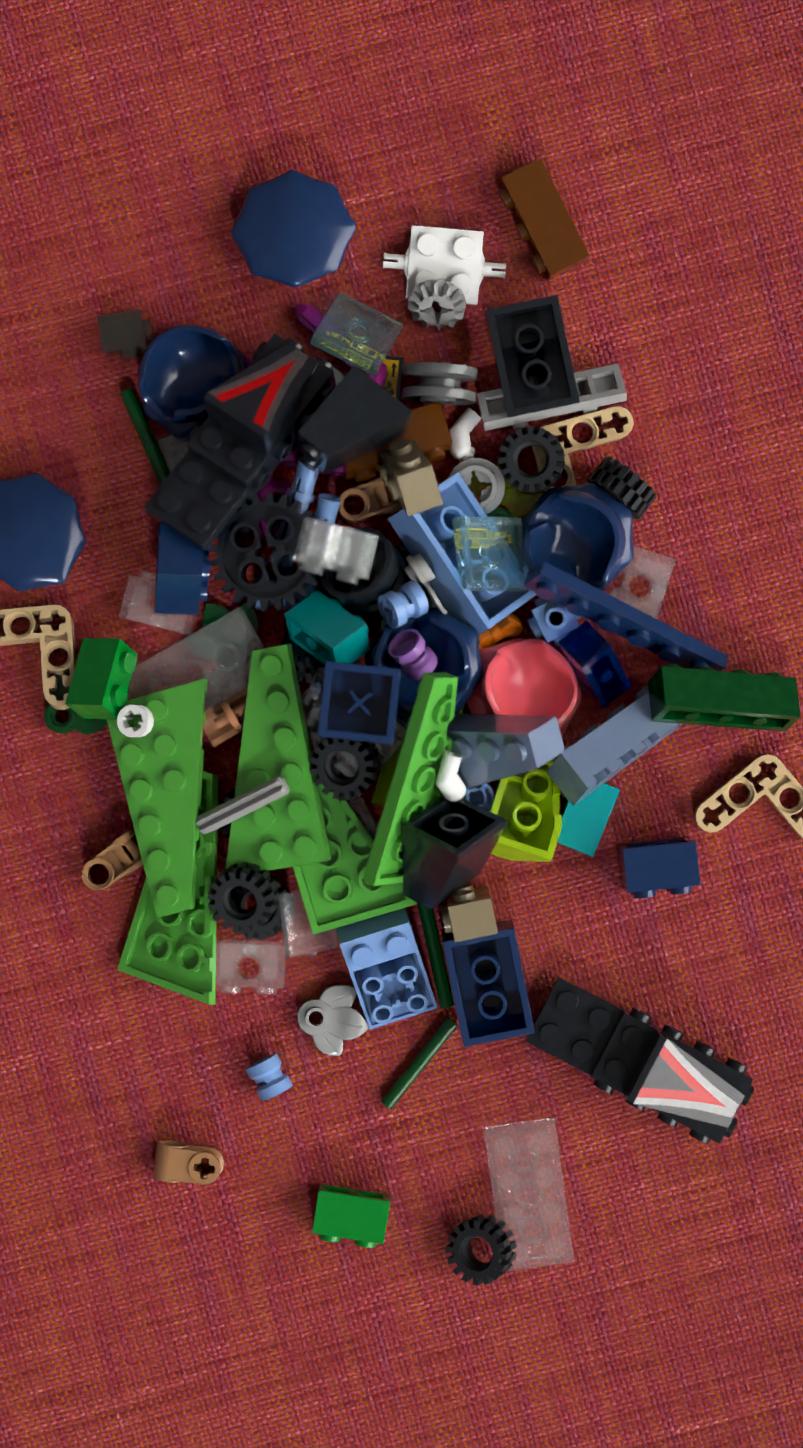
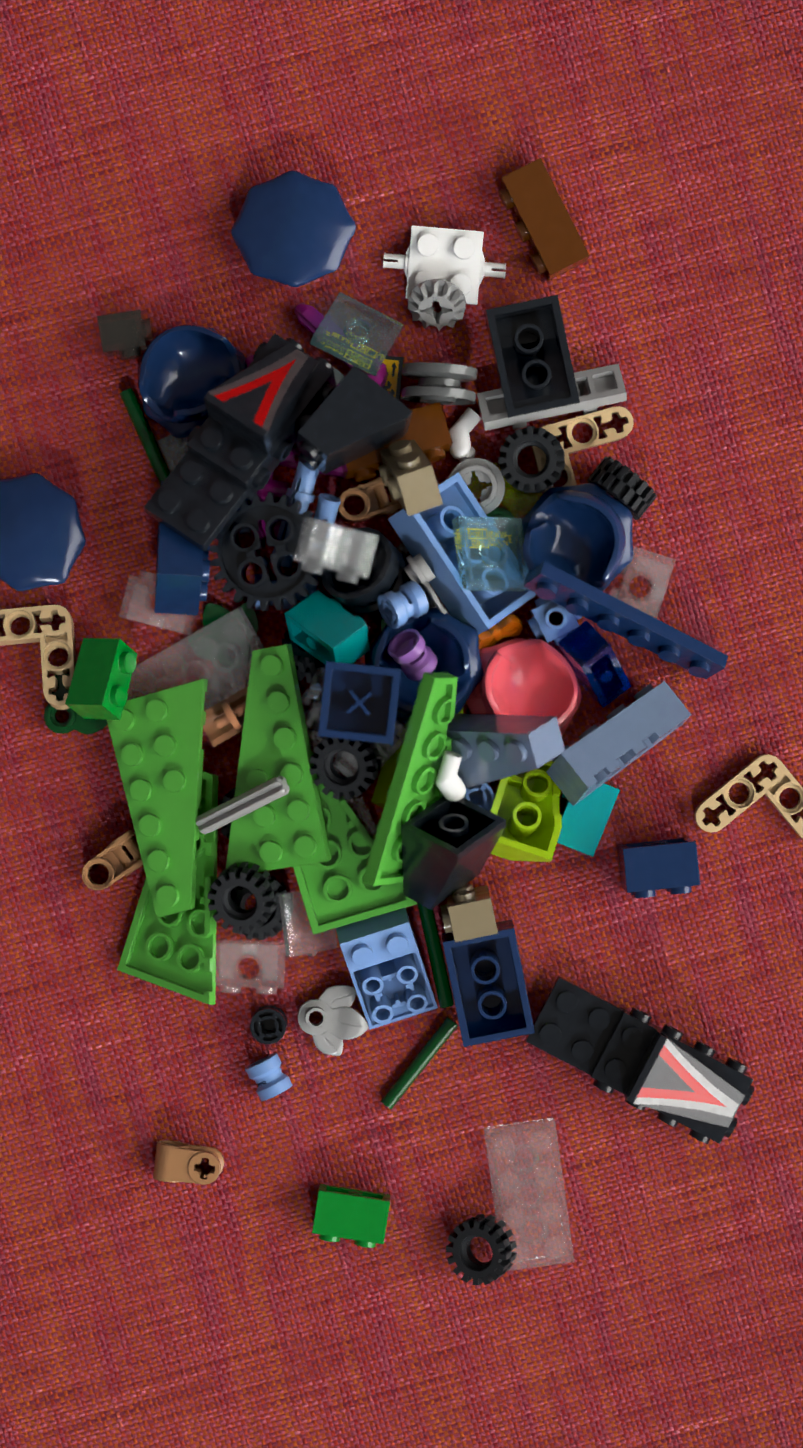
(123, 717): white bush -> none
(271, 1018): none -> black wheel
(723, 698): dark green brick -> none

